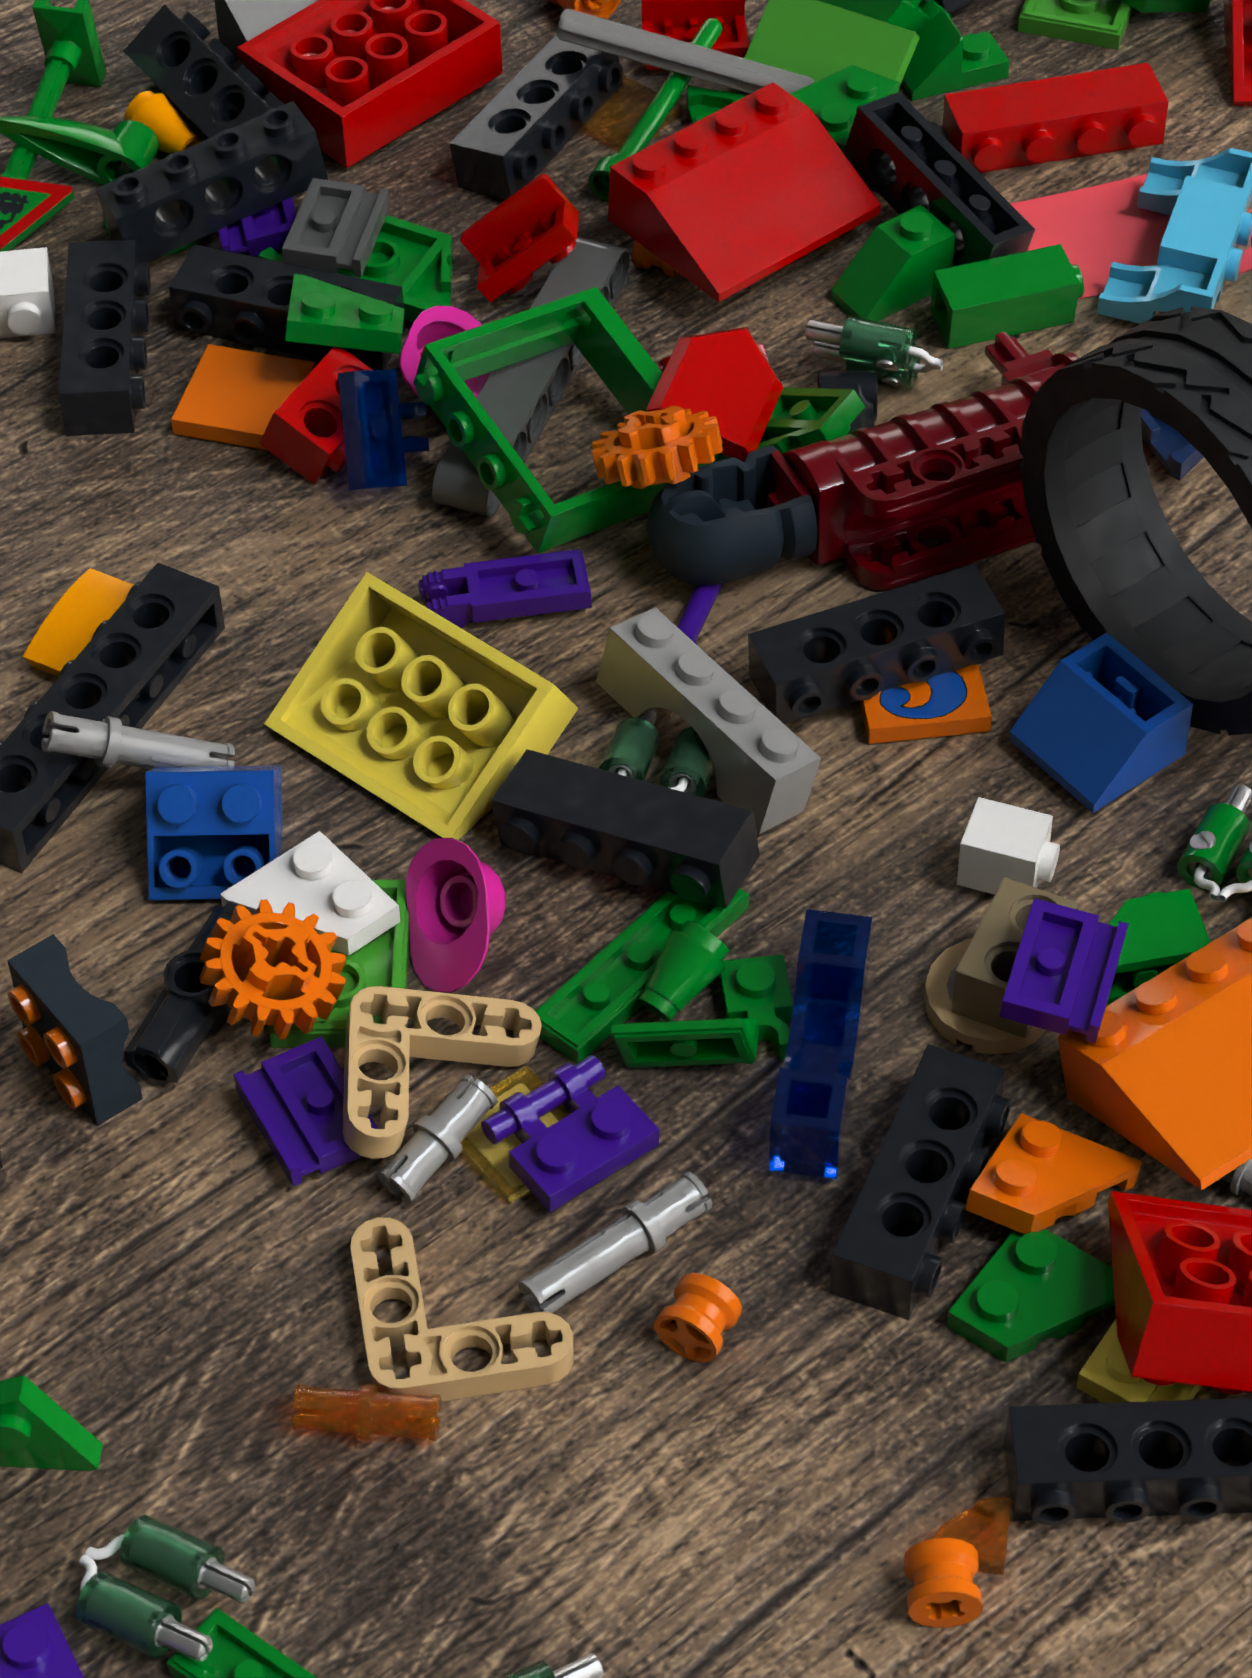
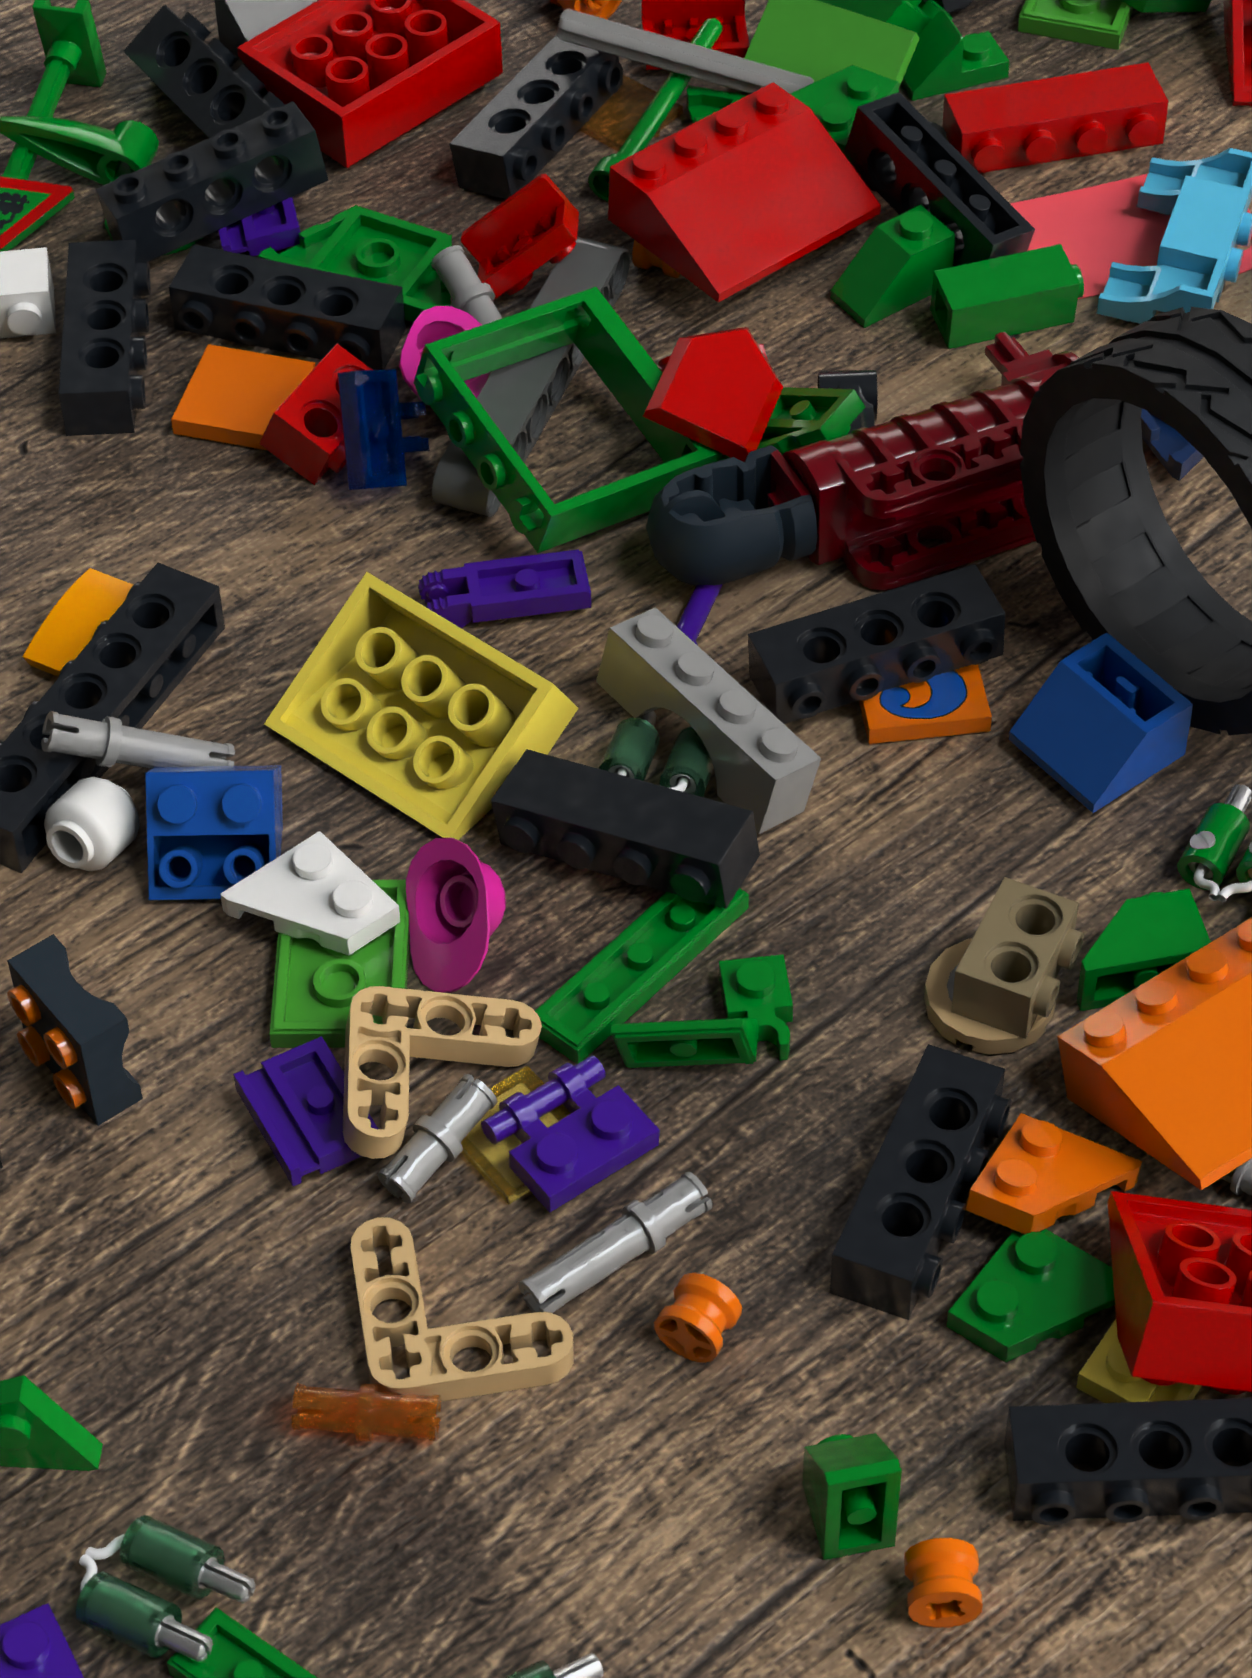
(91, 824): none -> white head
(163, 120): light orange cone -> none
(179, 1015): black piece -> none
(277, 972): orange gear -> none
(336, 227): dark grey plate -> none
(341, 318): green wing -> none
(465, 285): none -> light grey pin
(657, 447): orange gear -> none
(683, 970): green cone -> none
(822, 1045): clear blue arch -> none
(852, 1494): none -> green slope
(873, 346): clear green piece -> none
(984, 1528): clear orange tile -> none
(1008, 844): white brick -> none
(1063, 970): dark purple plate -> none

